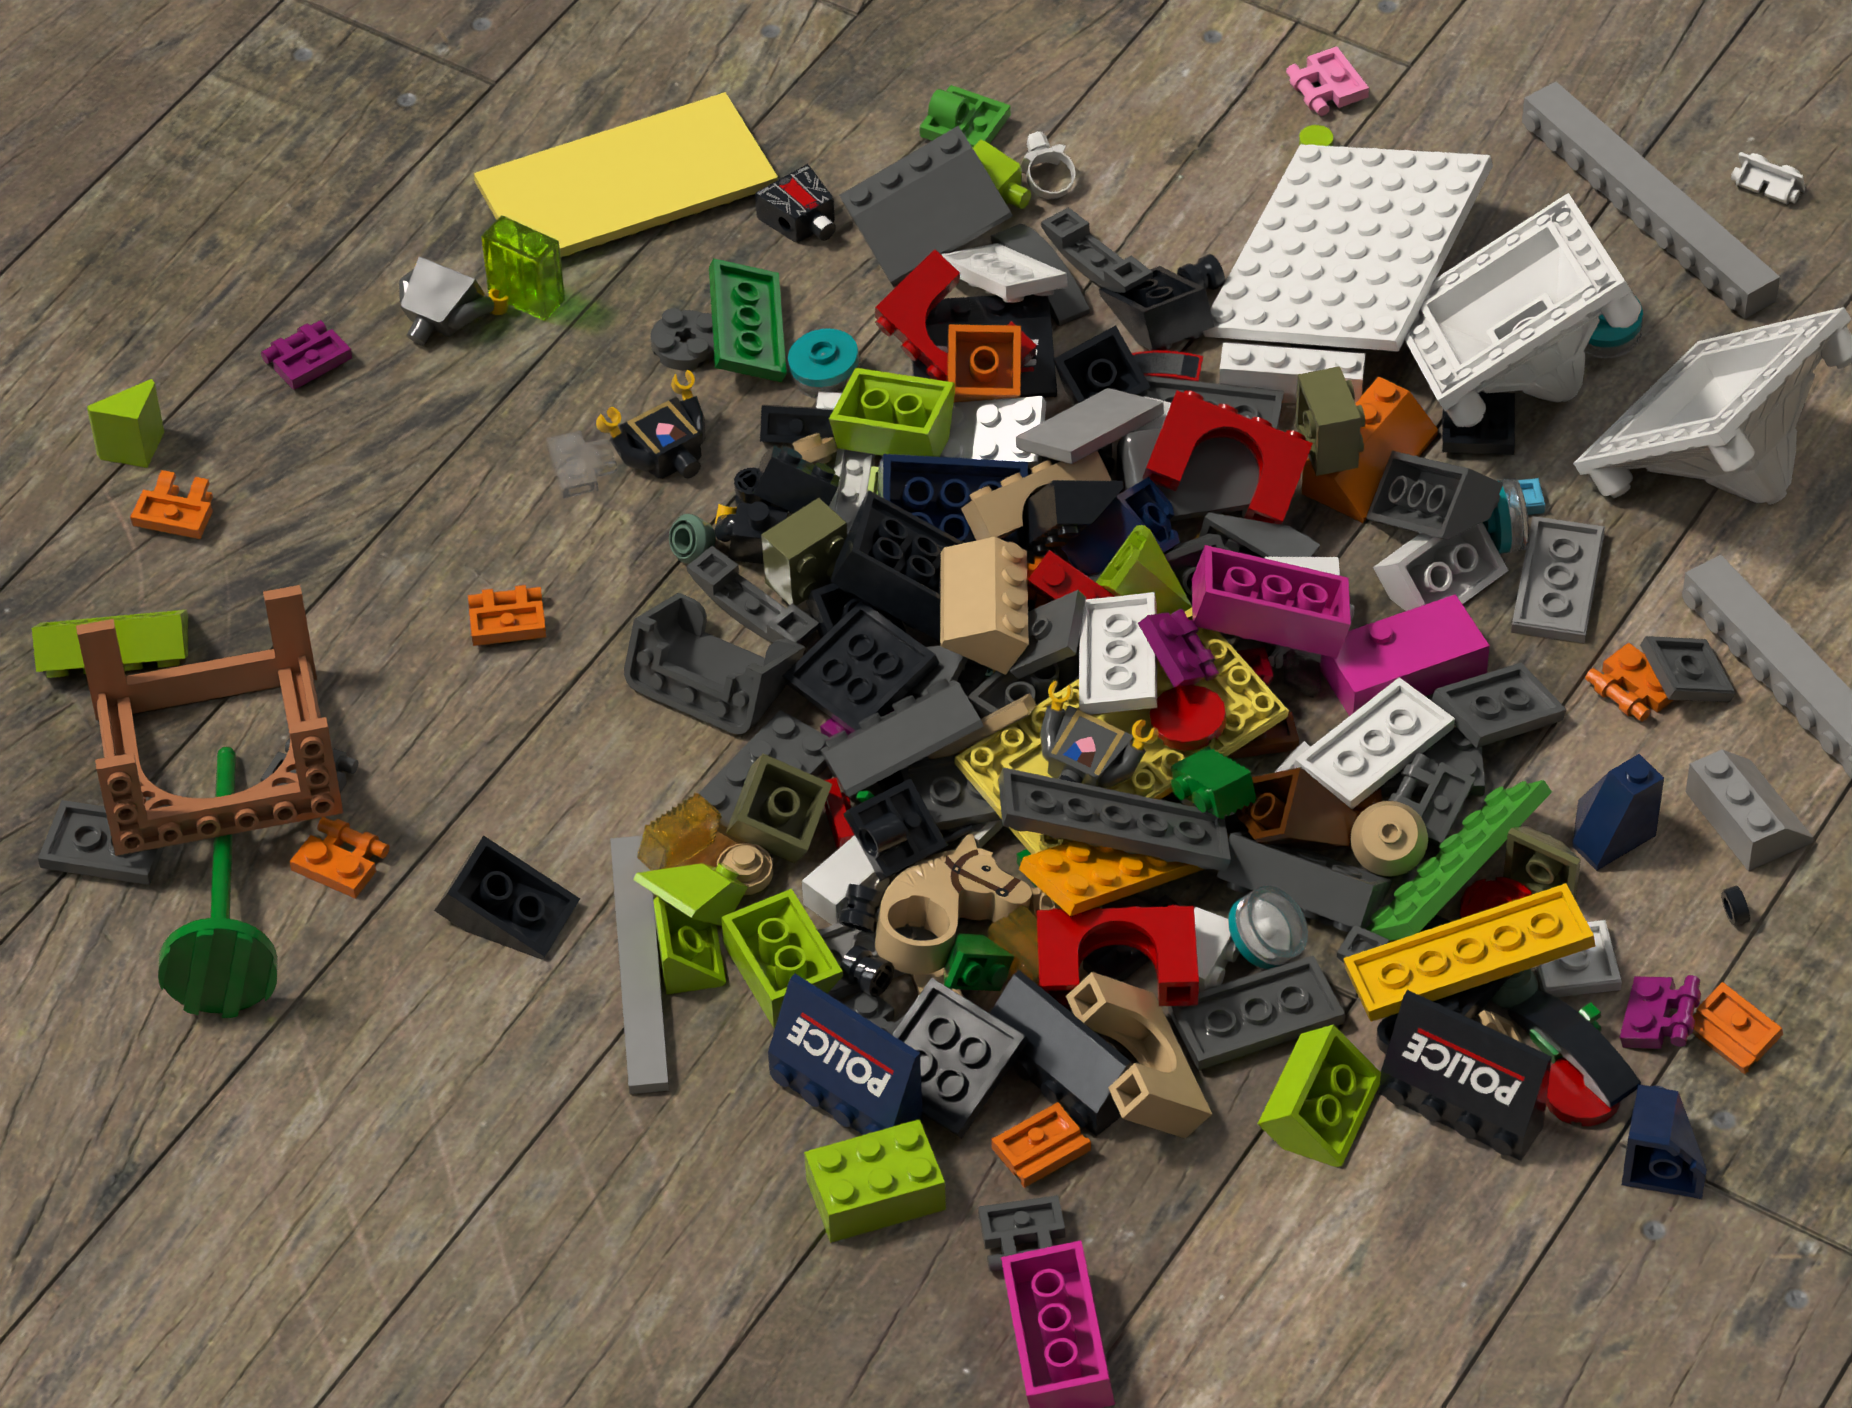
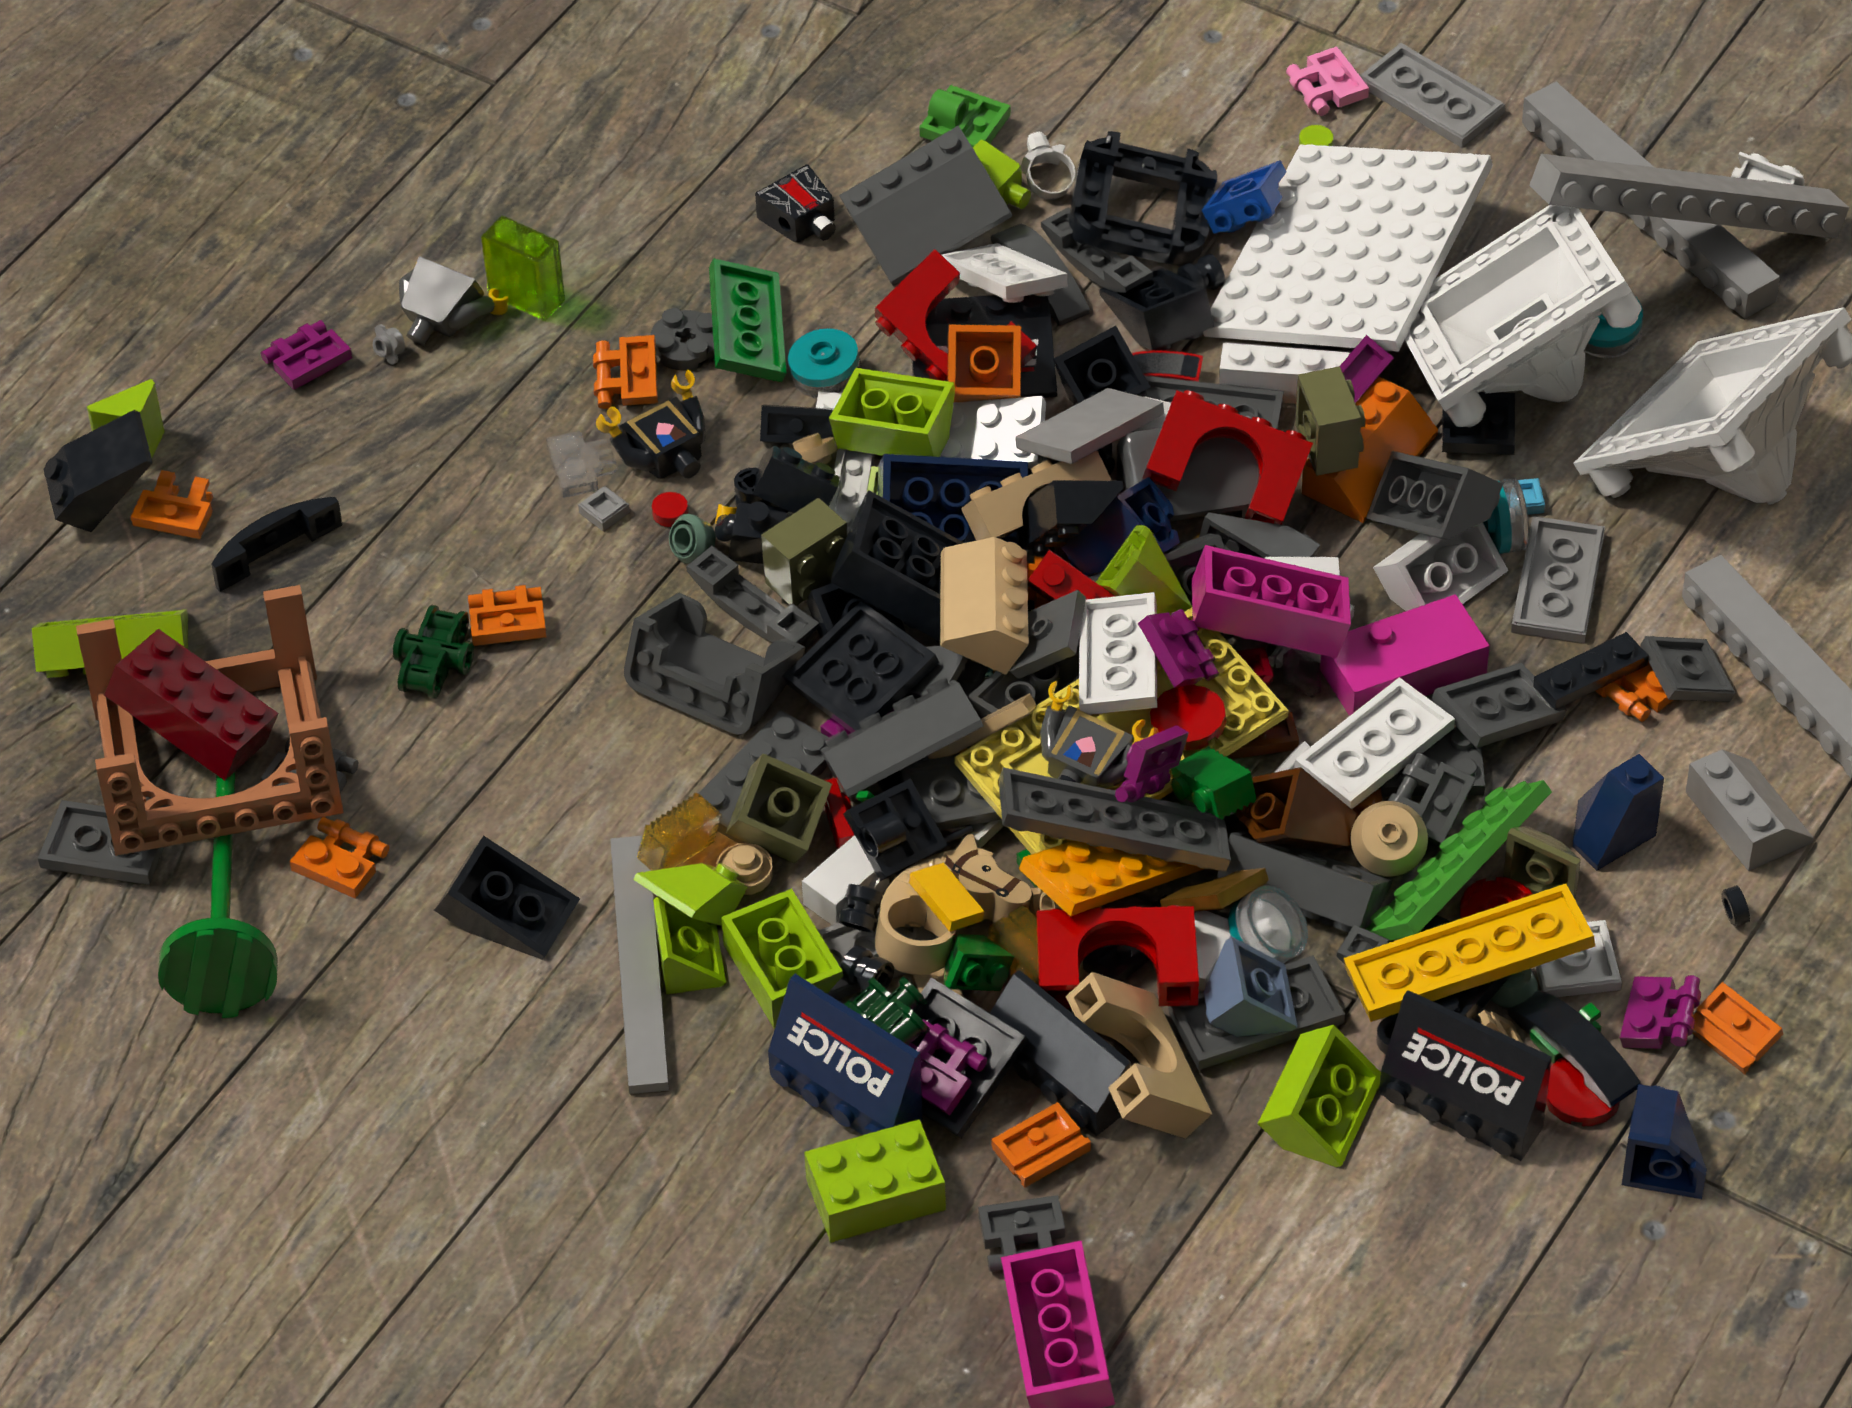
(97, 471): none -> black slope
(191, 704): none -> dark red brick
(271, 531): none -> black slope
(388, 343): none -> light grey plate
(433, 651): none -> dark green axle
(603, 508): none -> light grey tile
(631, 176): light yellow tile -> none
(637, 371): none -> orange plate
(668, 507): none -> red tile
(892, 1011): none -> dark green axle
(942, 1082): none -> magenta plate
(946, 897): none -> yellow tile
(1150, 764): none -> magenta plate
(1186, 175): none -> black plate
(1218, 892): none -> pearl gold tile
(1245, 199): none -> blue plate
(1249, 992): none -> sand blue slope
(1365, 365): none -> magenta tile
(1432, 95): none -> light grey tile
(1590, 670): none -> black plate
(1688, 196): none -> light grey brick

